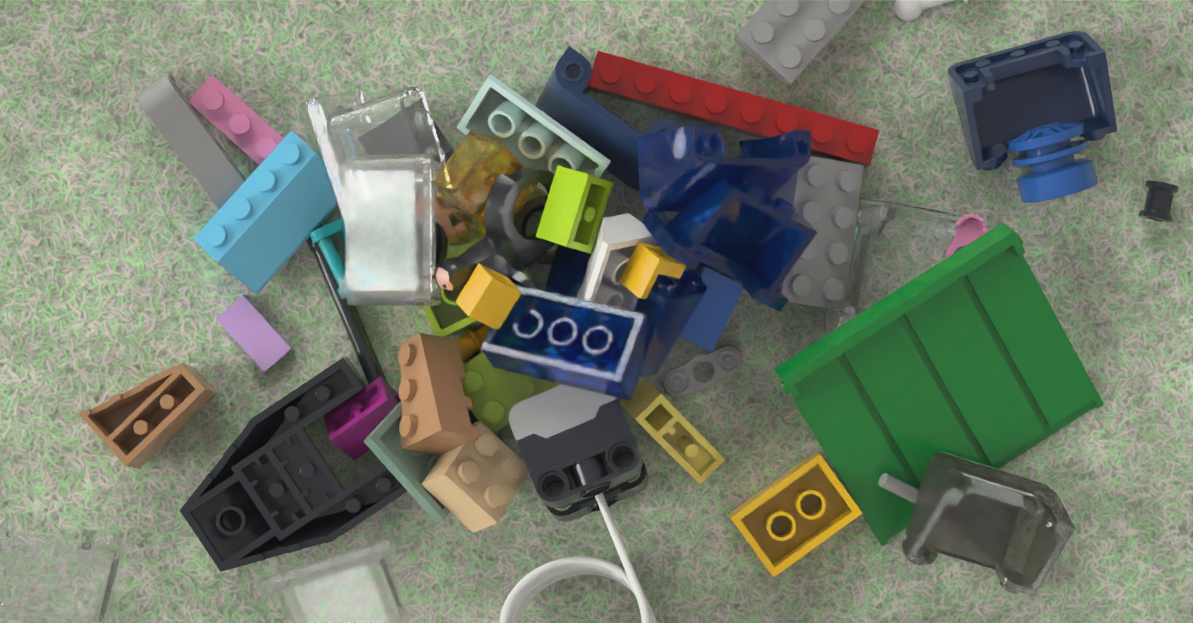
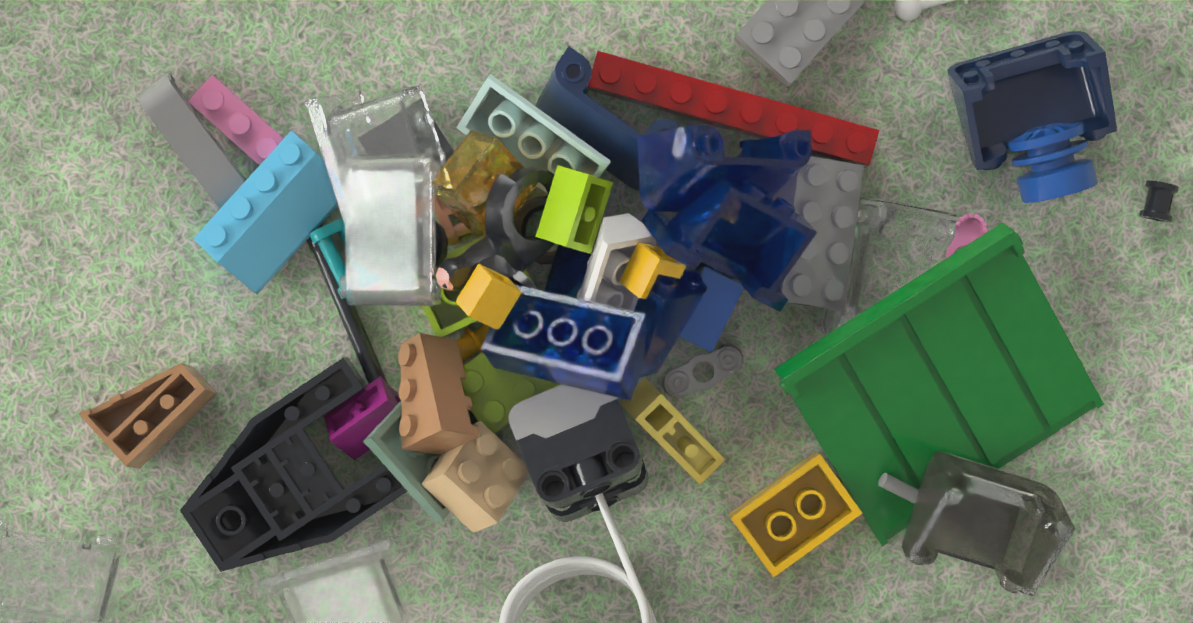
(254, 333): lavender tile -> none

